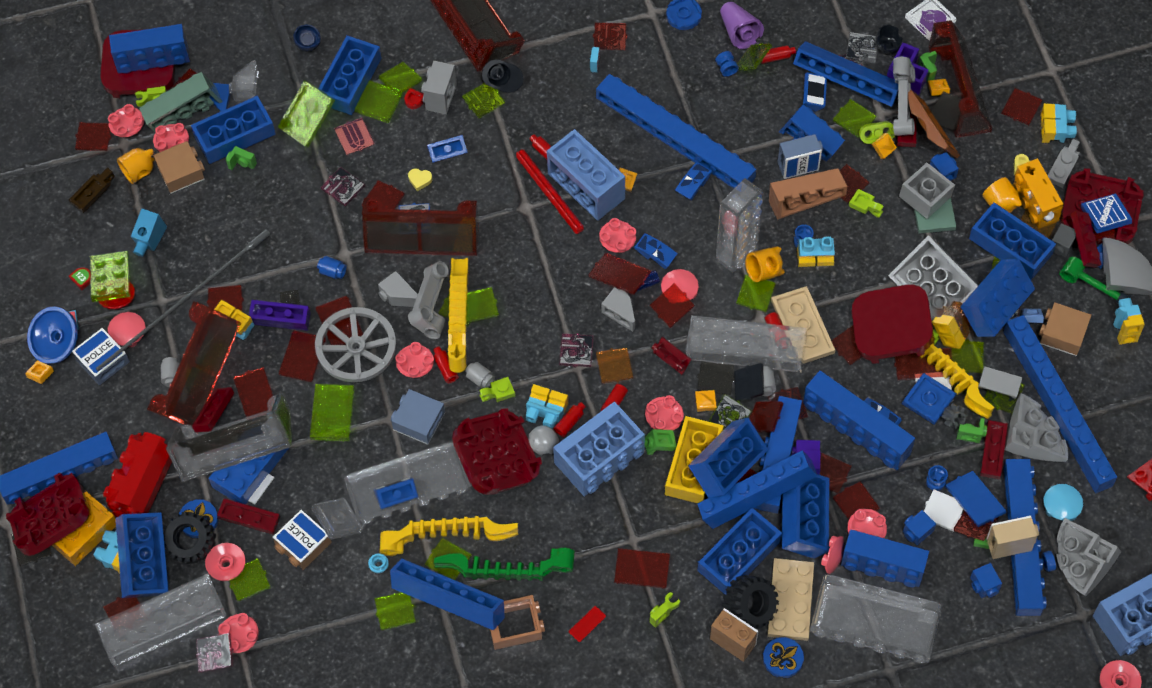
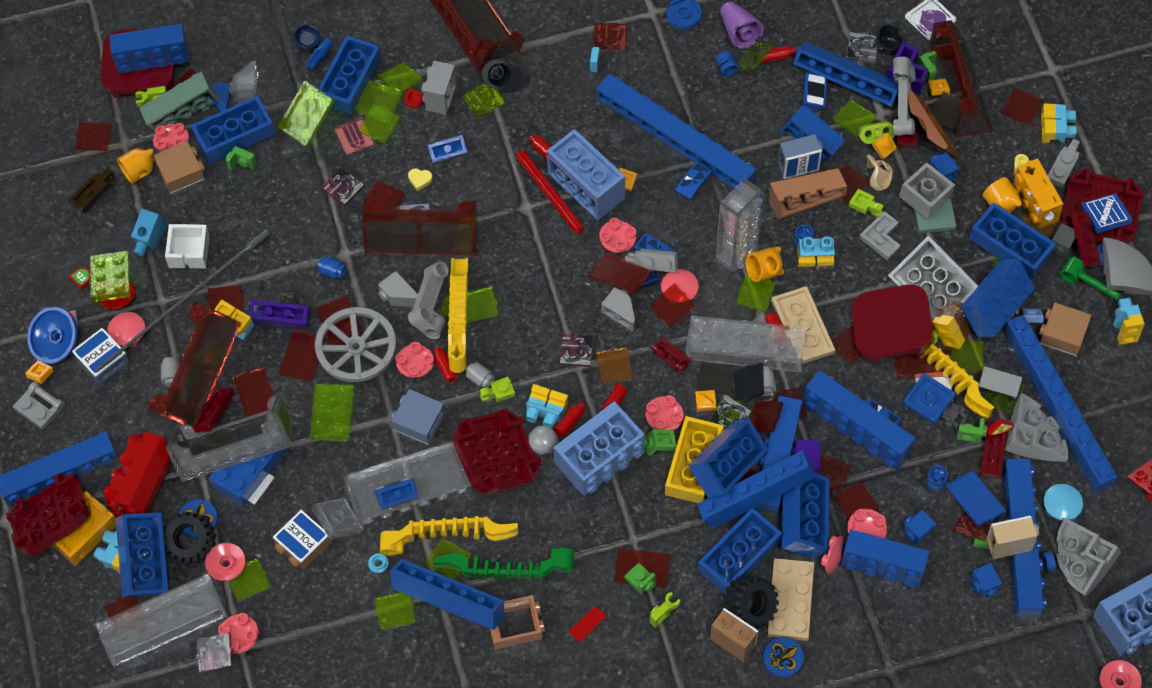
(34, 410): none -> light grey plate
(126, 121): coral dish -> none
(187, 246): none -> white piece
(248, 516): dark red plate -> none
(319, 53): none -> blue axle
(379, 124): none -> clear neon green piece
(641, 579): none -> bright green bracket
(654, 259): none -> light grey hinge
(876, 618): clear windscreen -> none
(877, 236): none -> light grey plate
(880, 178): none -> tan piece
(943, 510): white piece -> none
(999, 427): none -> red tile

